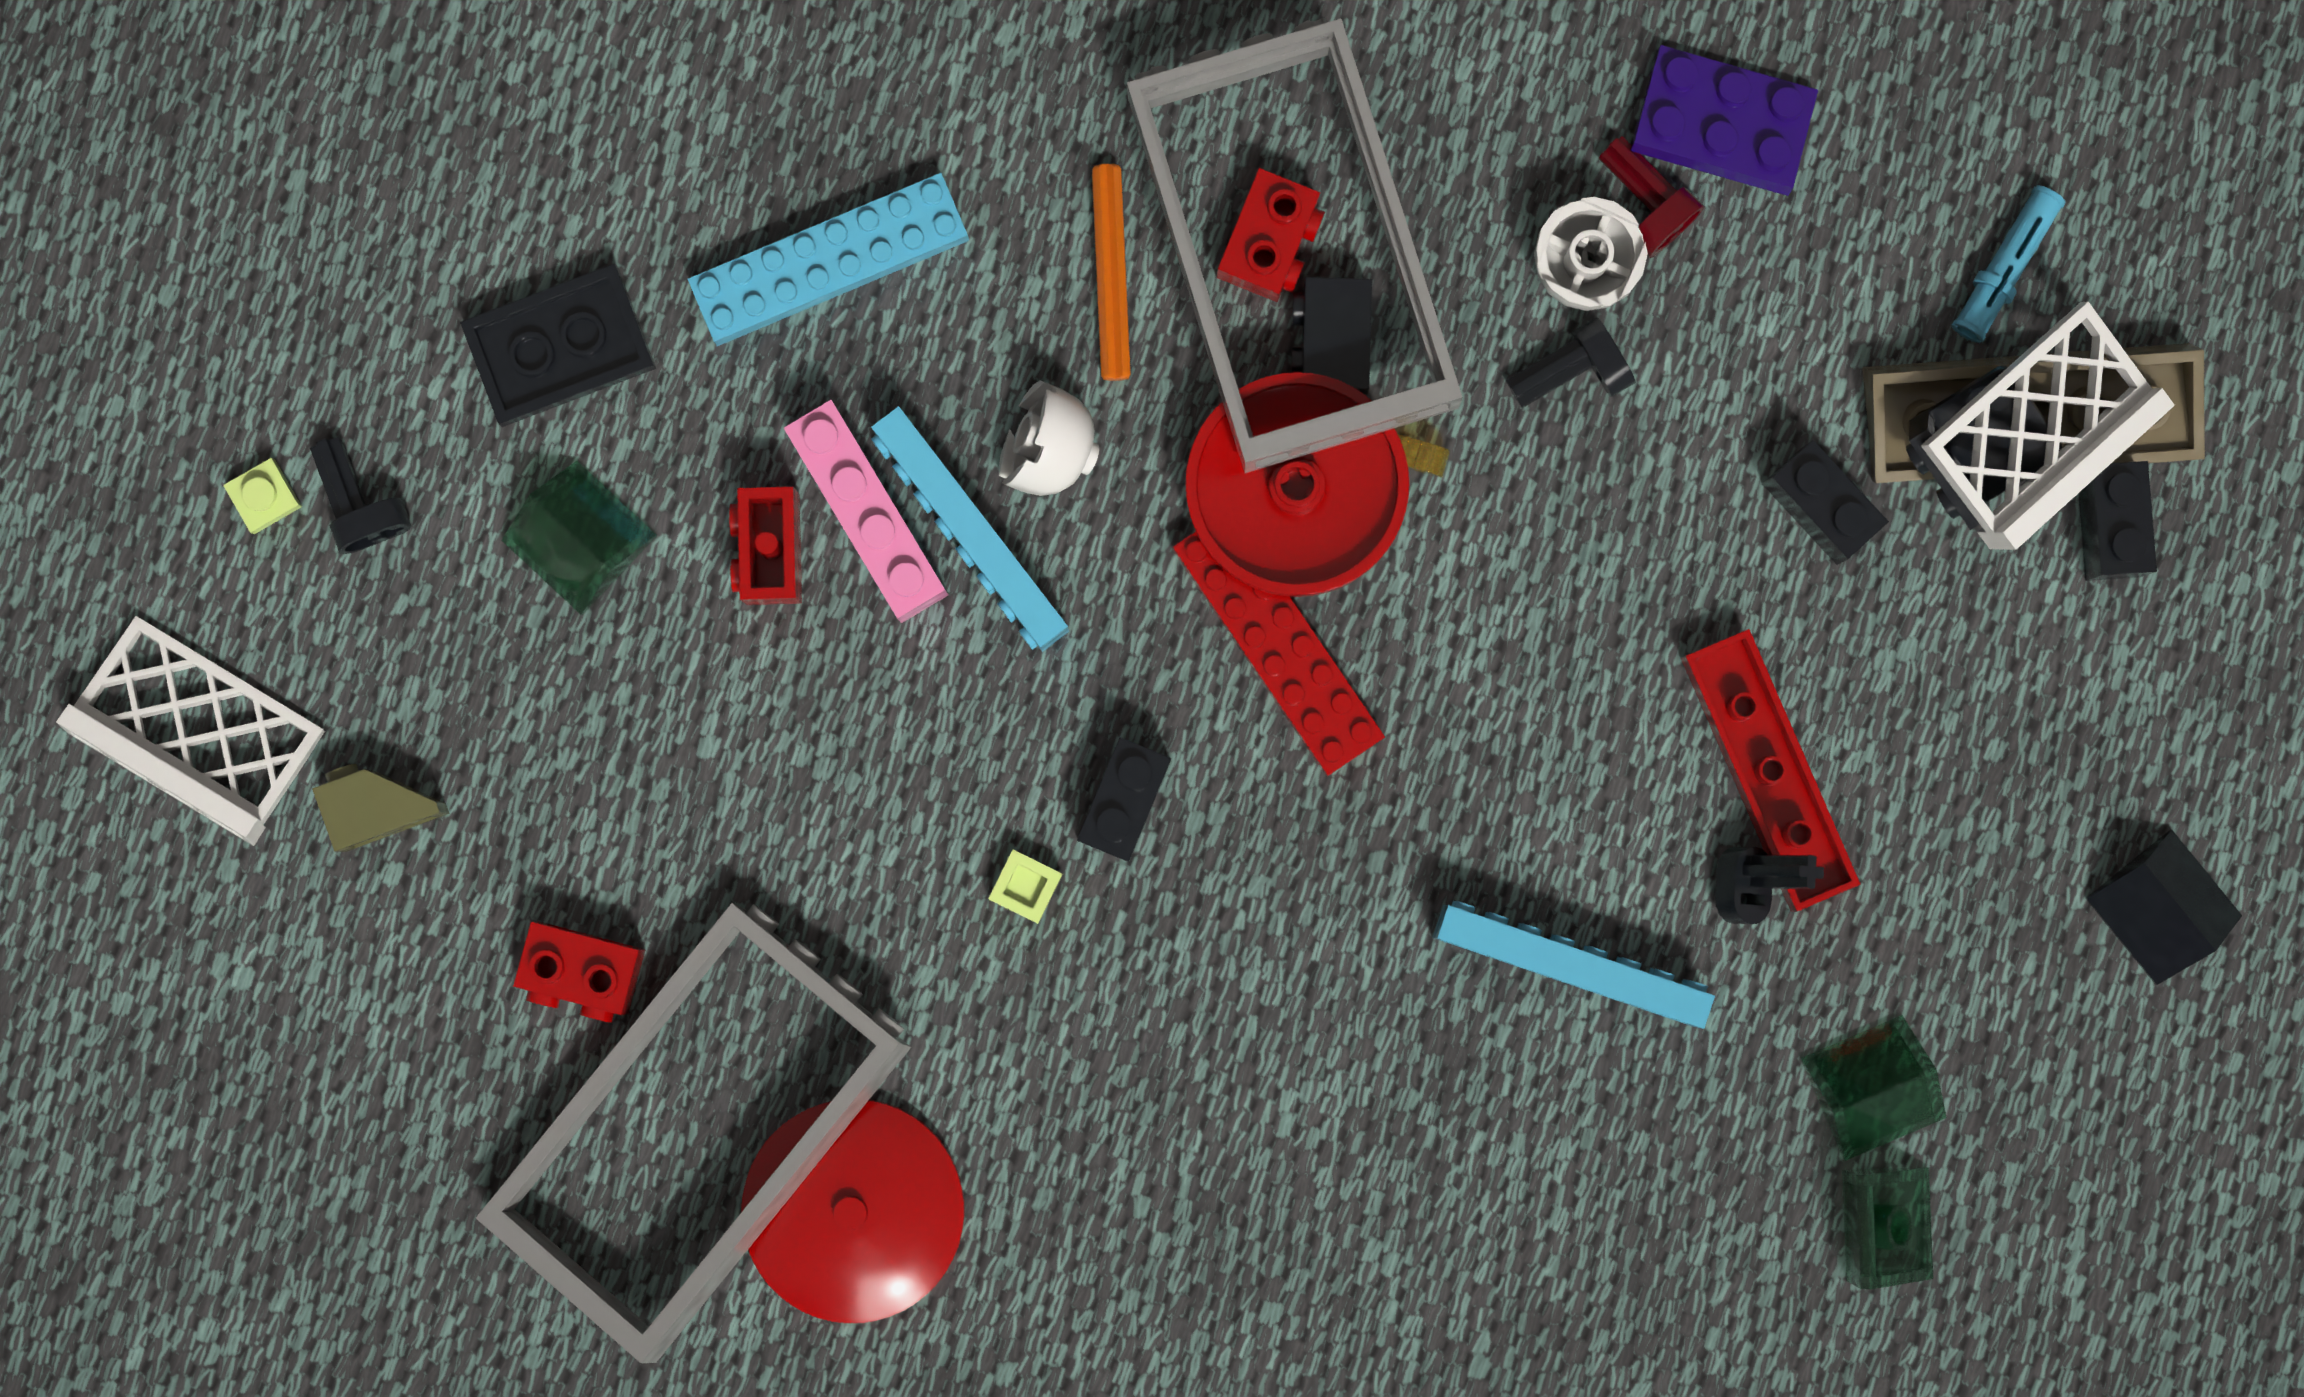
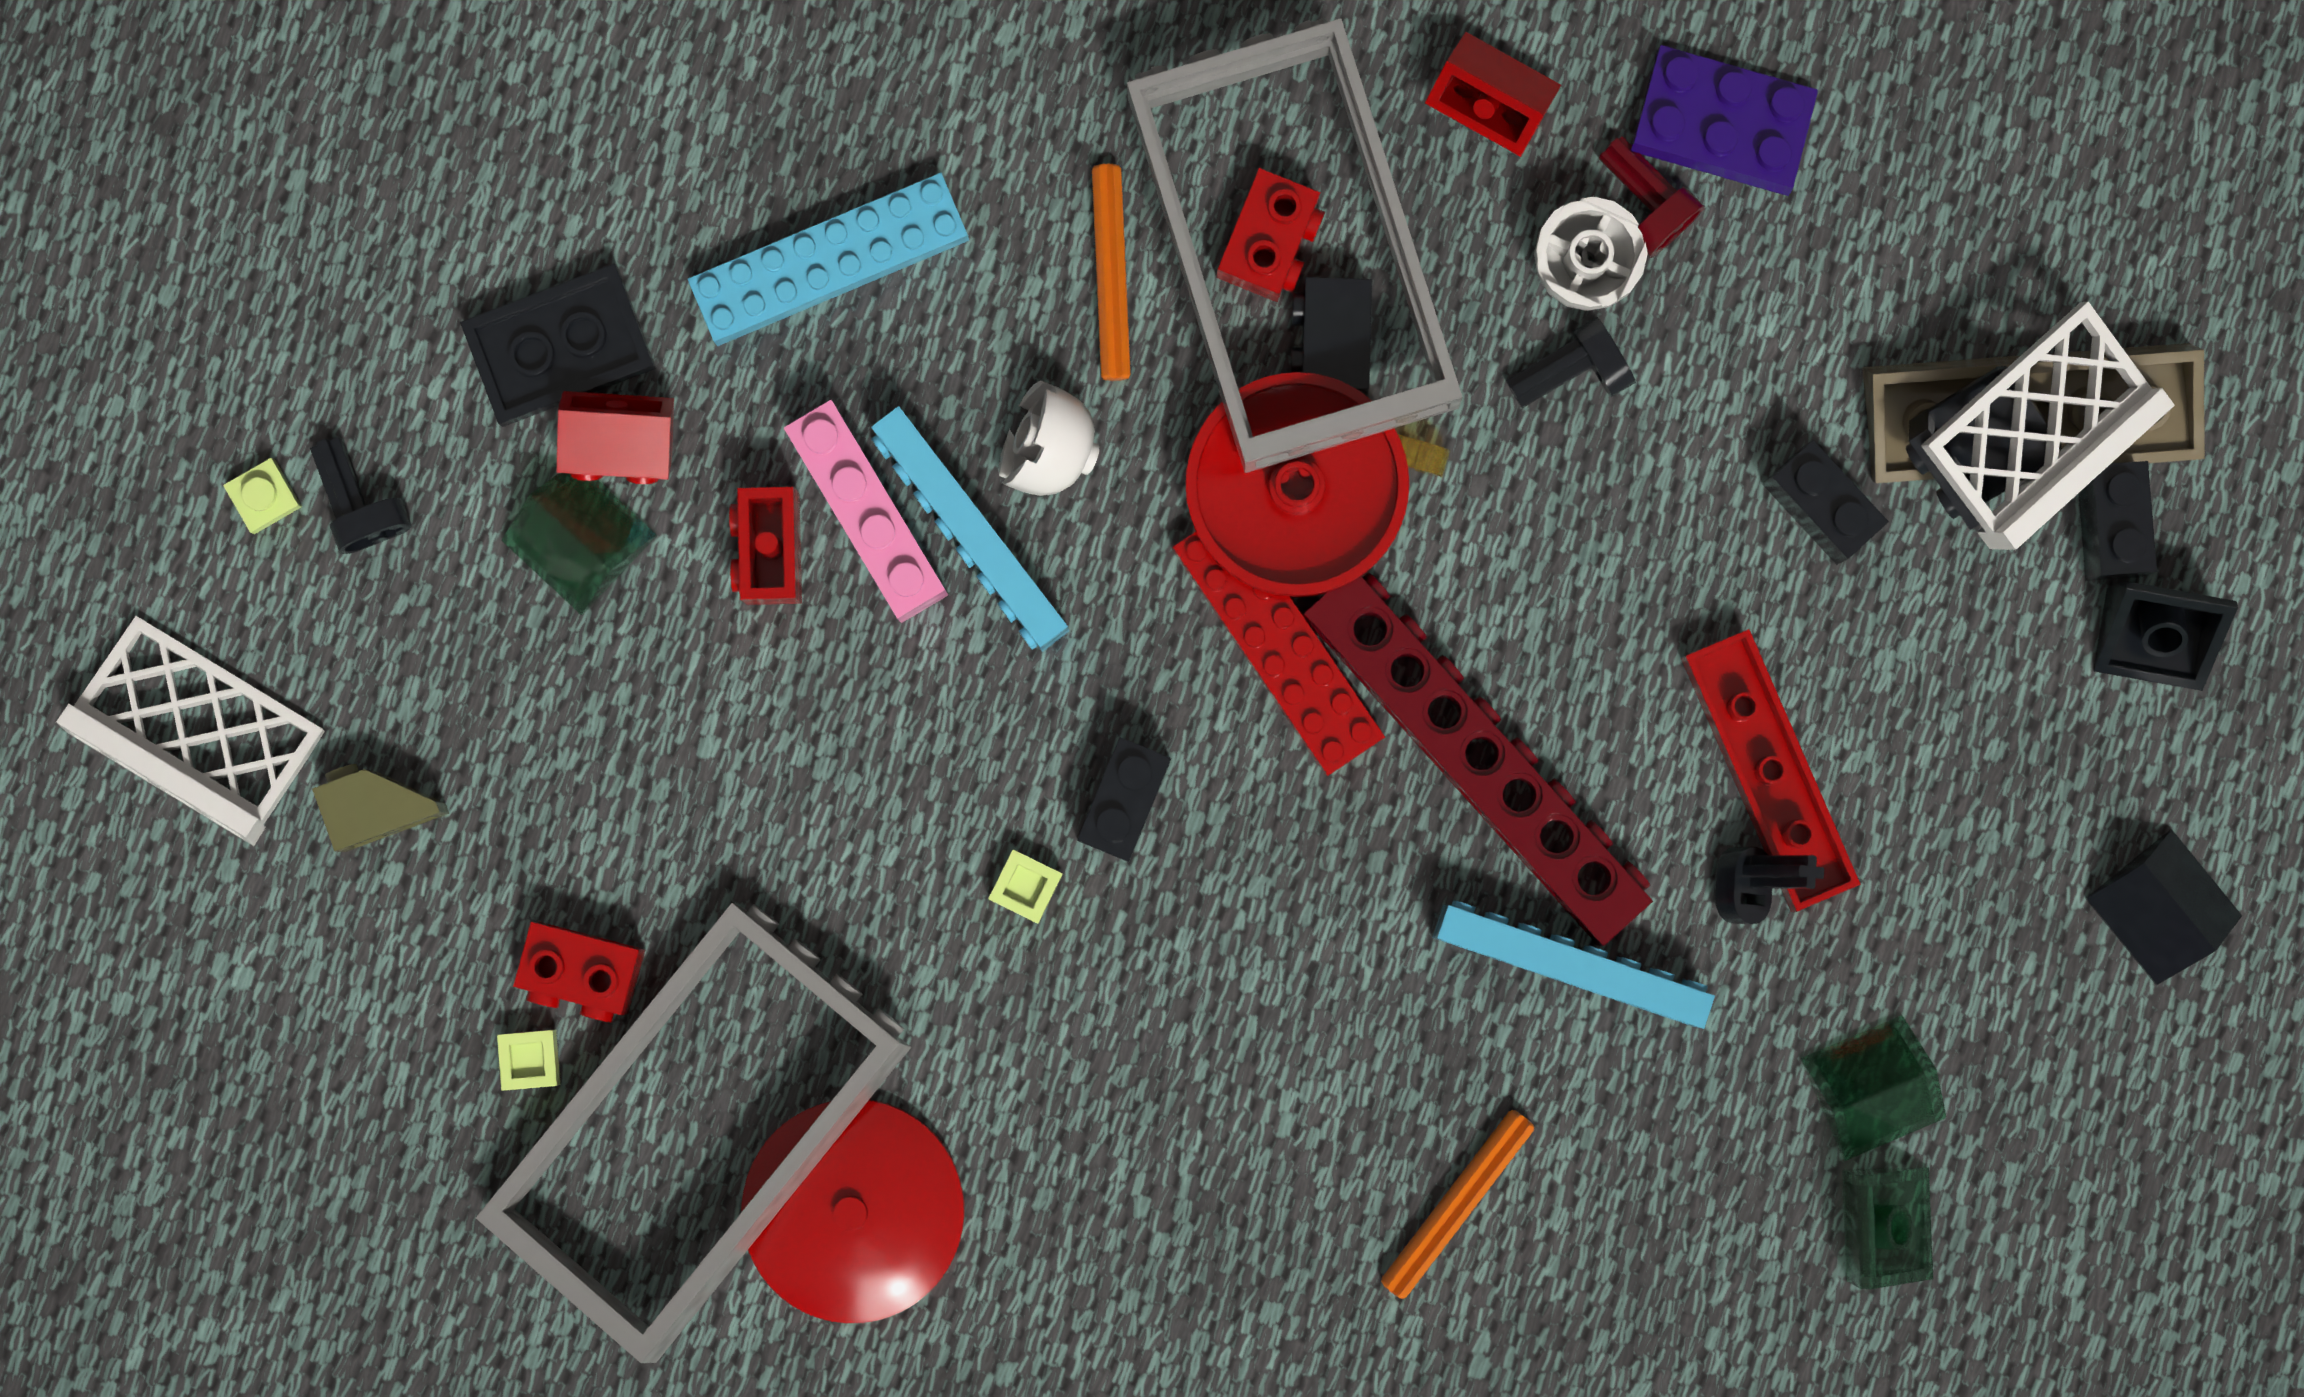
(528, 1060): none -> yellowish green plate
(615, 436): none -> brick
(1457, 1204): none -> orange axle
(1492, 94): none -> red brick
(1624, 890): none -> dark red brick
(1998, 281): medium azure pin -> none
(2161, 634): none -> black slope

